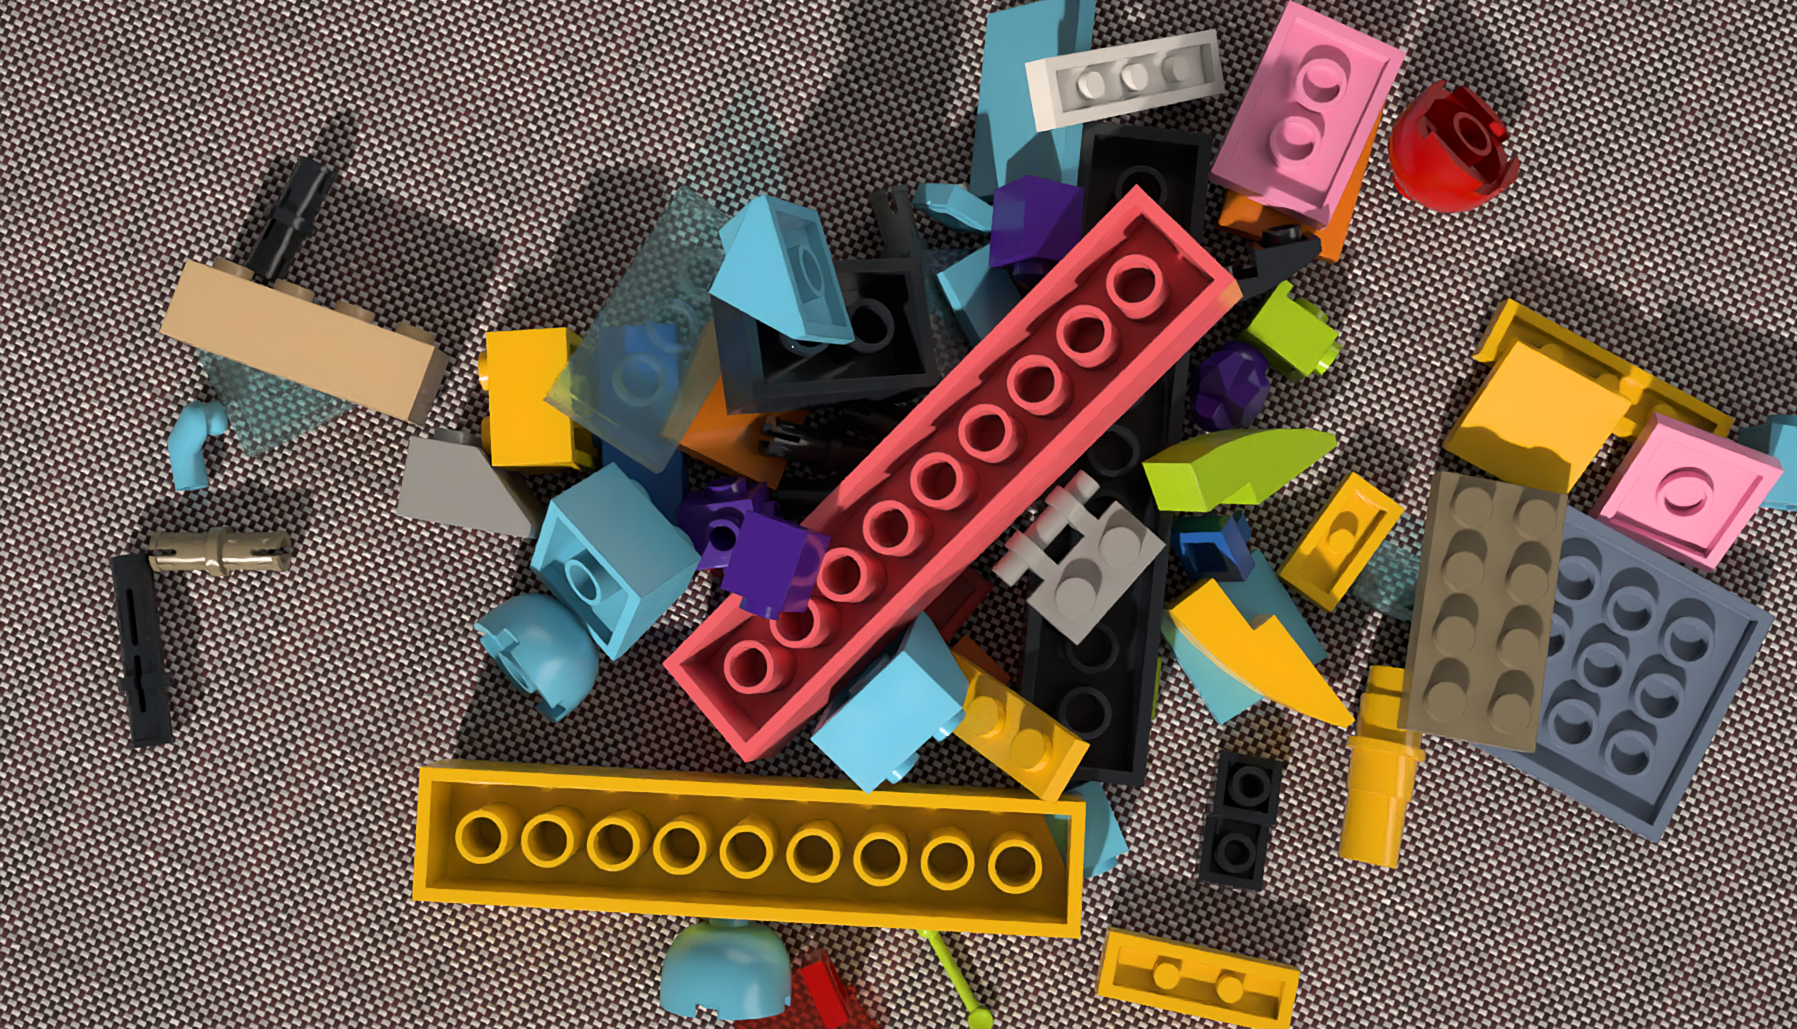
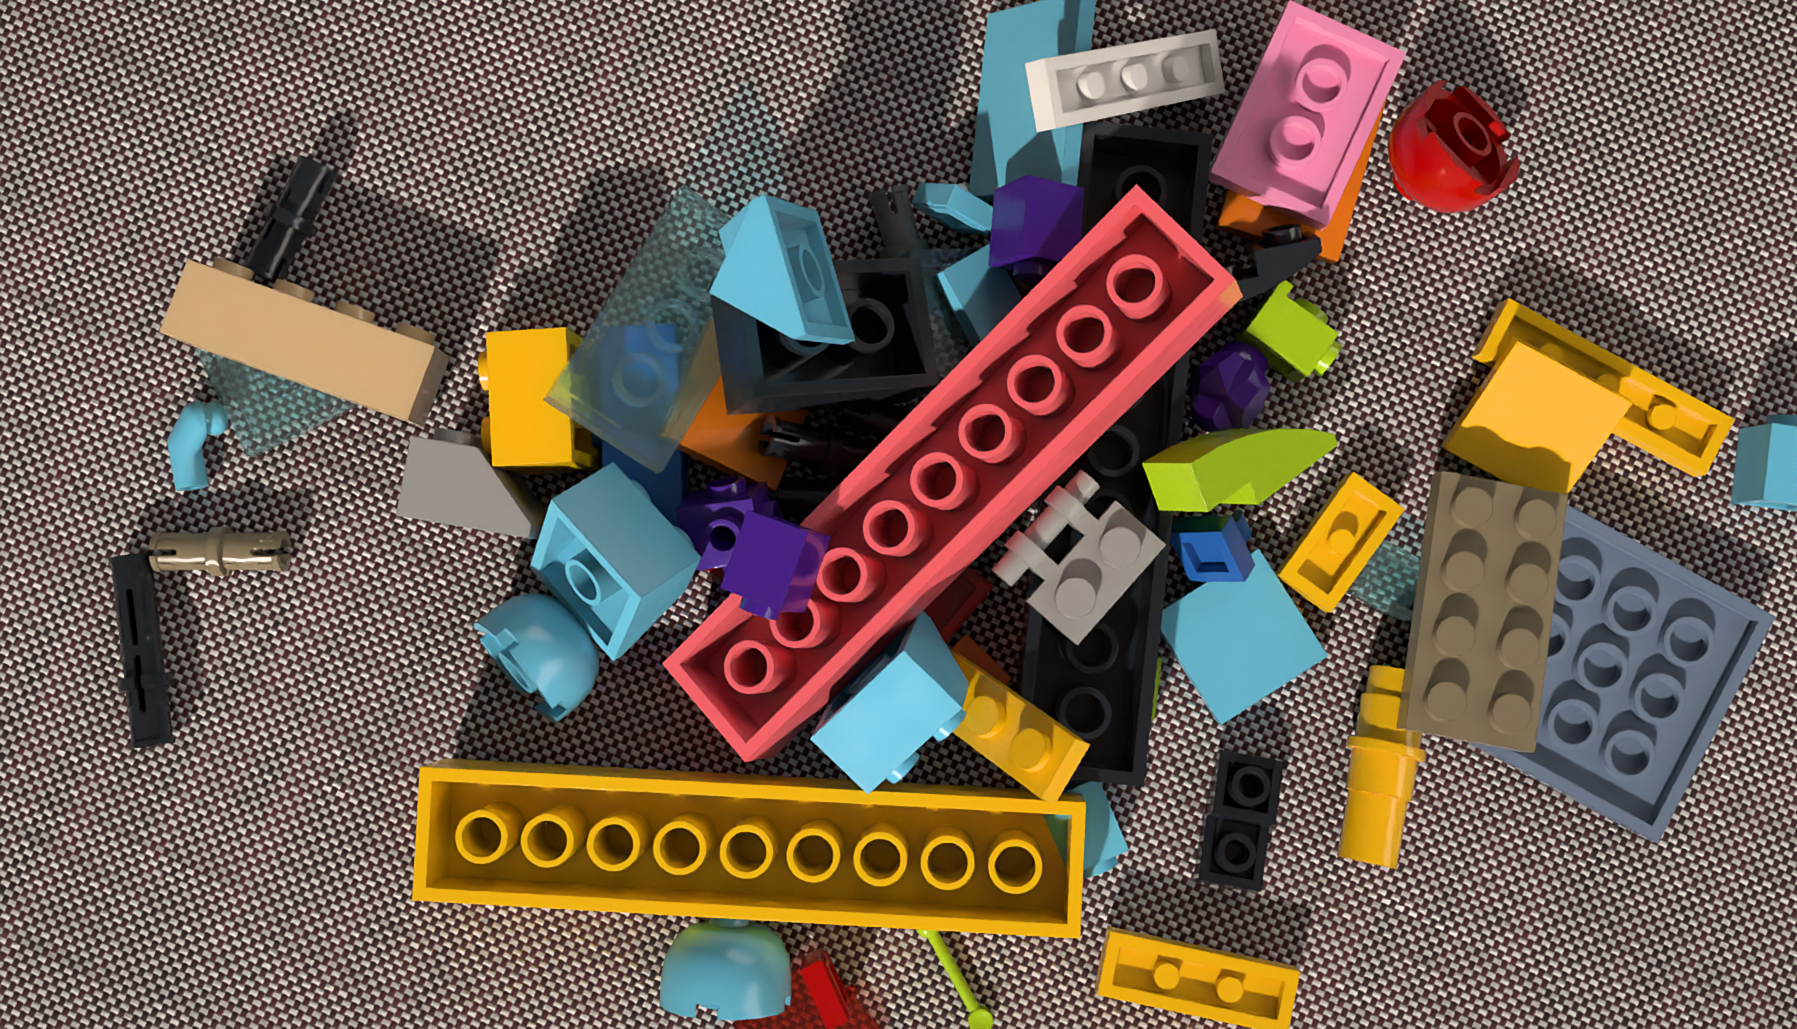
(1254, 652): yellow slope -> none
(1686, 491): bright pink plate -> none

